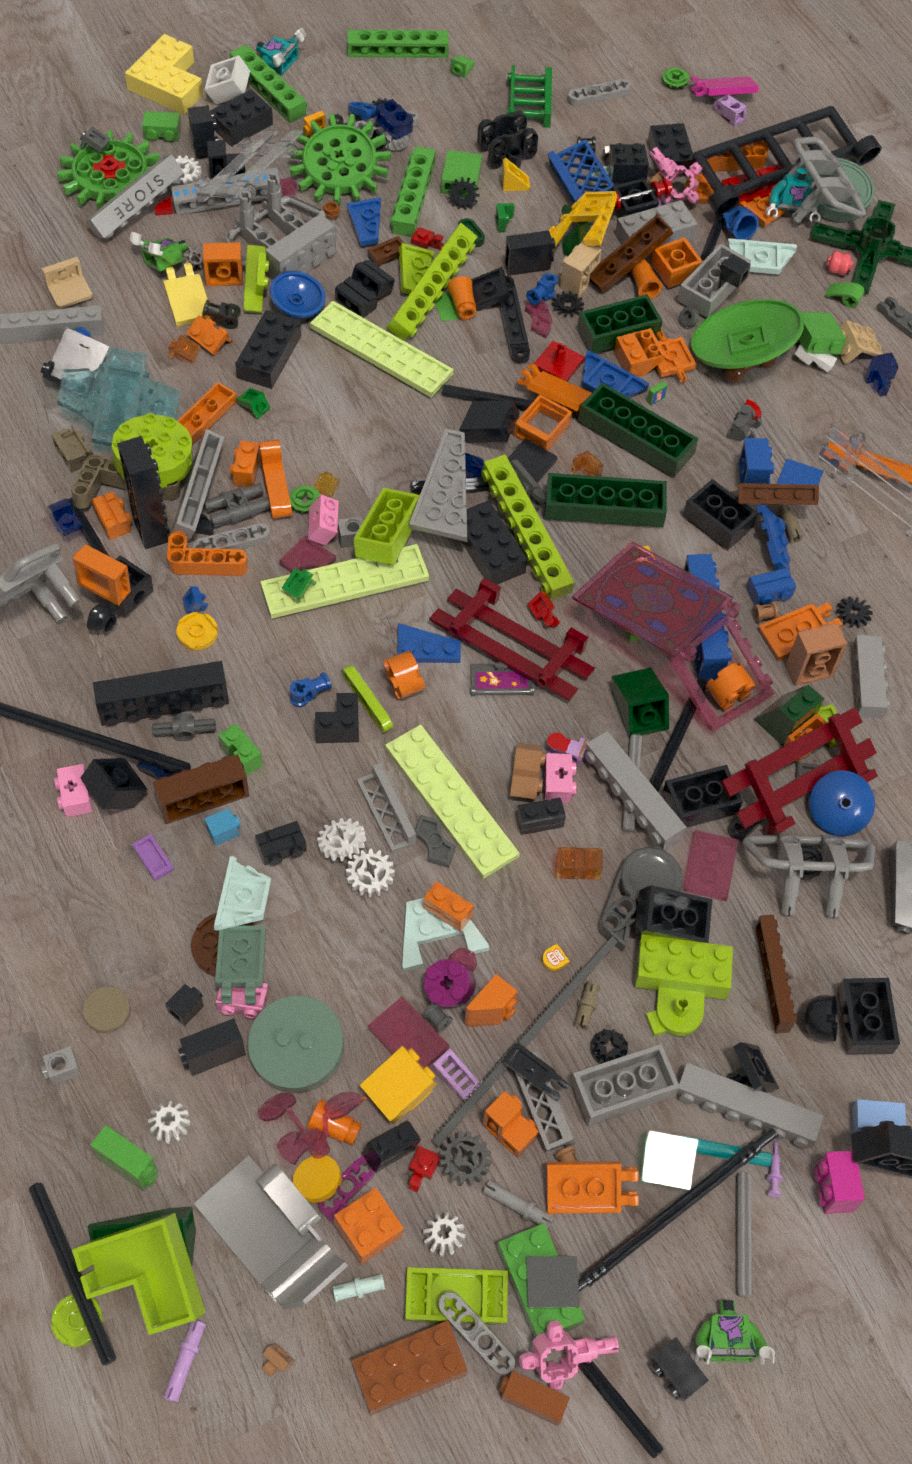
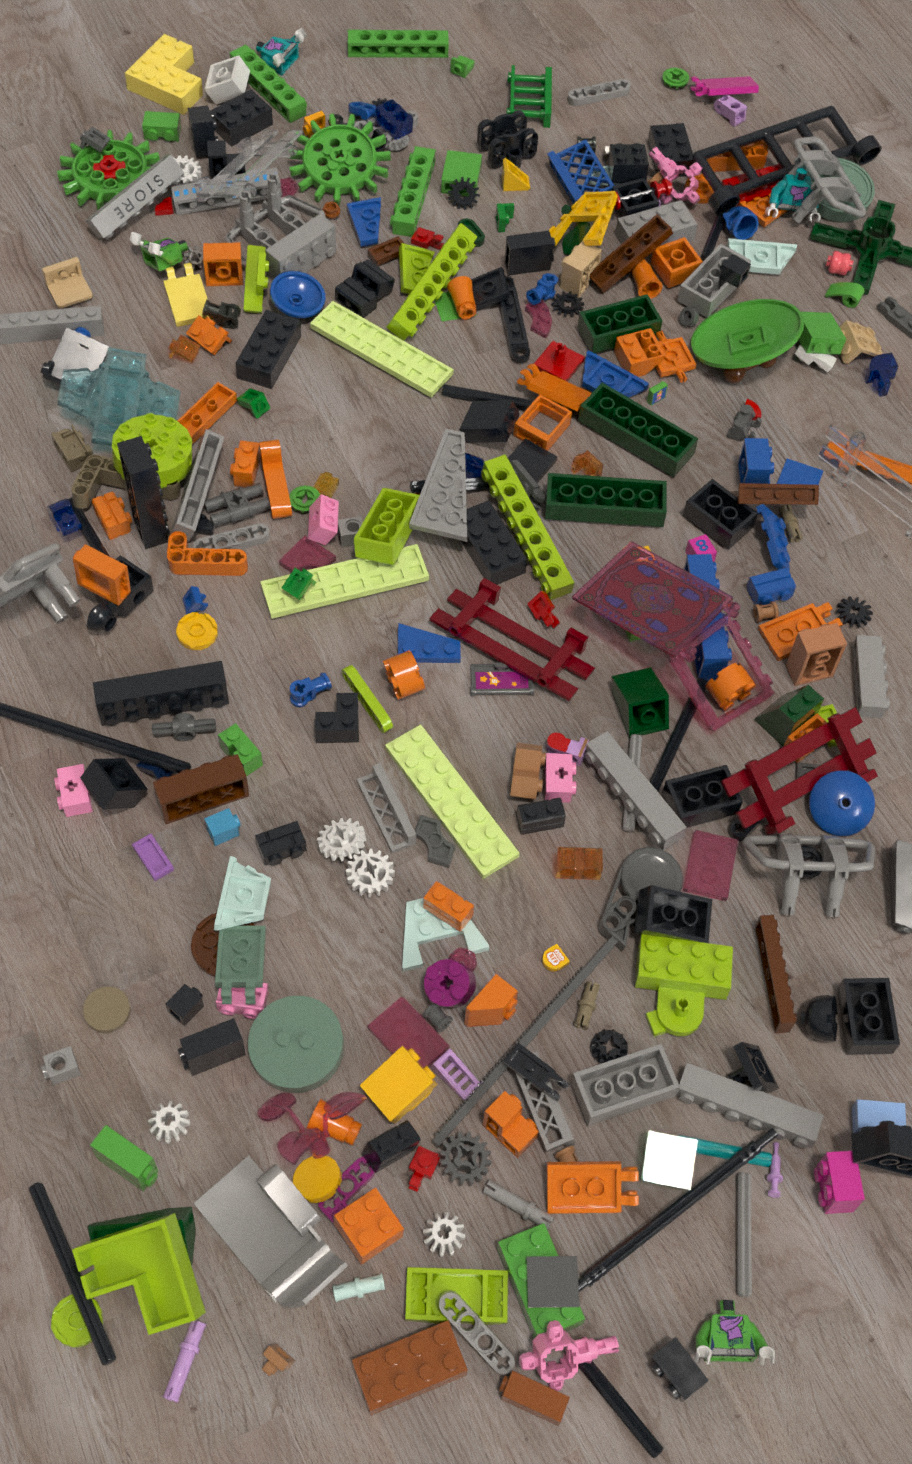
(701, 545): none -> dark pink brick

